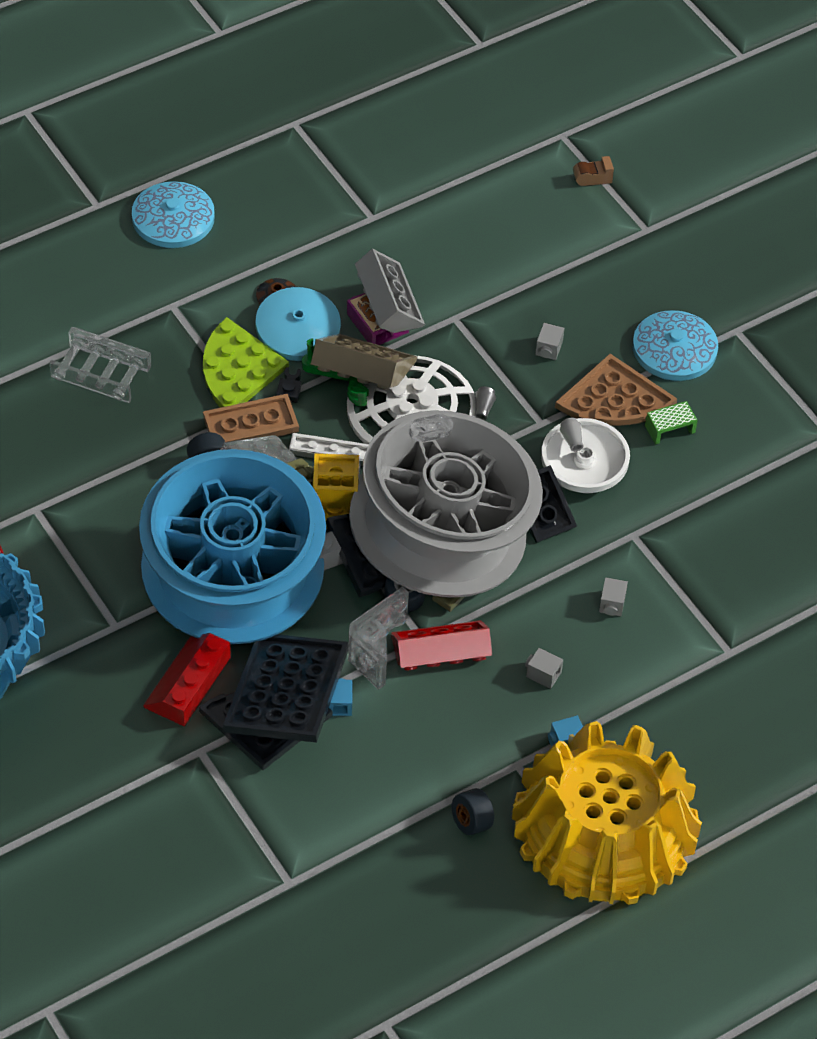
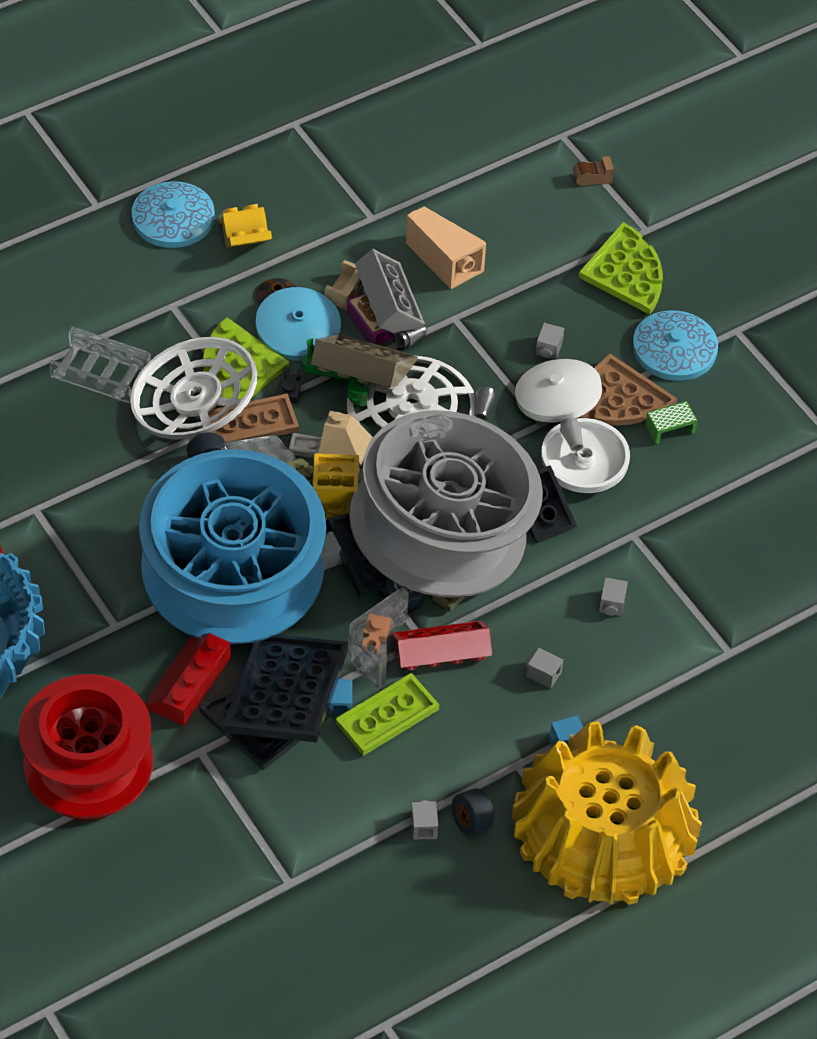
(85, 774): none -> red wheel
(183, 391): none -> white dish
(244, 226): none -> yellow bracket
(344, 436): none -> tan slope
(345, 287): none -> tan panel
(376, 630): none -> nougat plate
(387, 714): none -> lime plate
(407, 338): none -> flat silver cone
(424, 820): none -> light grey brick
(445, 247): none -> light nougat slope
(558, 390): none -> white dish
(626, 269): none -> lime plate

